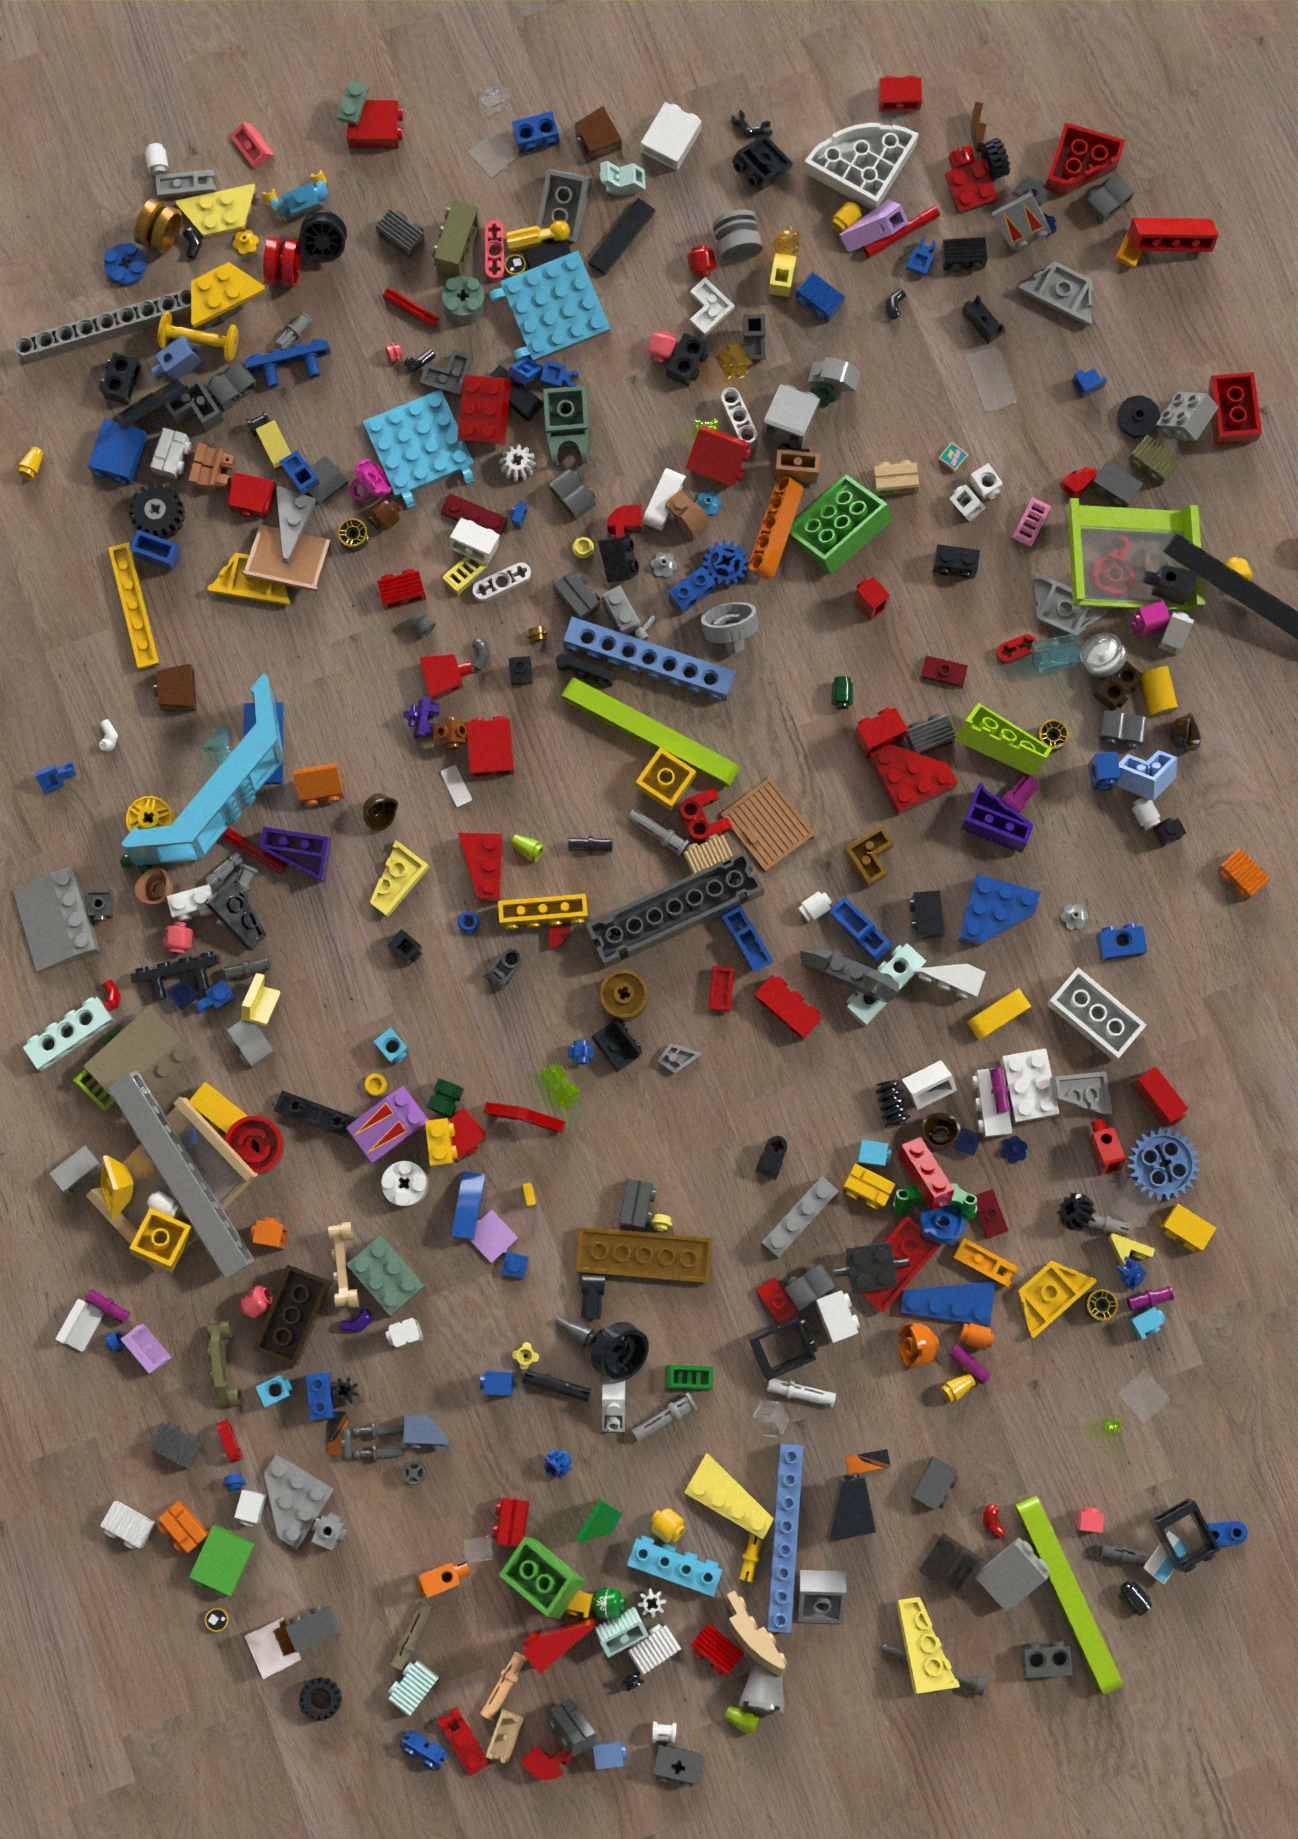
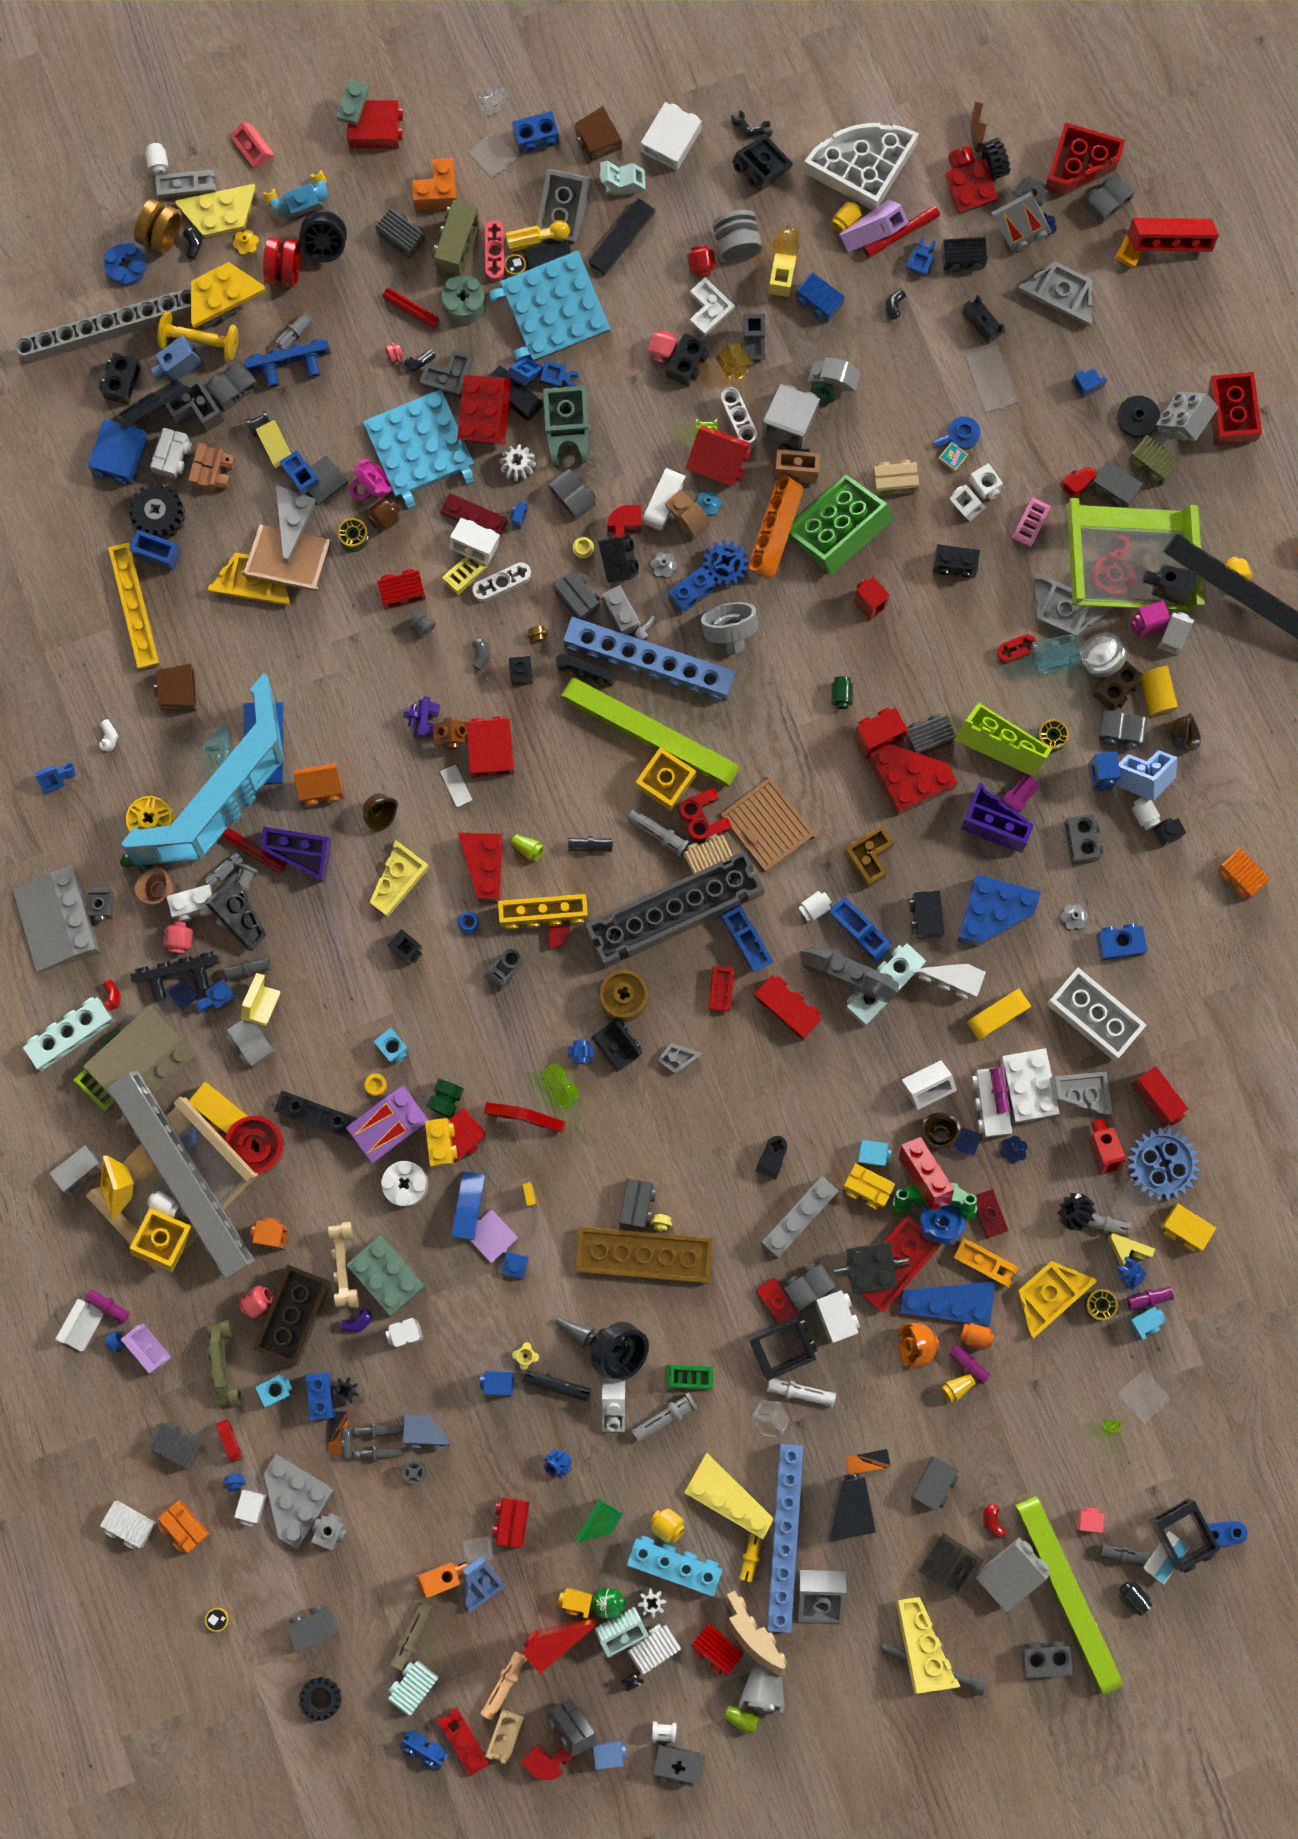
(29, 466): yellow cone -> none
(222, 1561): bright green brick -> none
(251, 495): red torso -> none
(271, 1648): piece -> none
(439, 191): none -> orange brick
(444, 674): red torso -> none
(480, 1583): none -> medium blue wing
(541, 1577): bright green brick -> none
(592, 1291): black piece -> none
(892, 1103): black piece -> none
(899, 93): red brick -> none
(944, 671): dark red plate -> none
(962, 432): none -> blue piece
(1077, 839): none -> dark grey brick

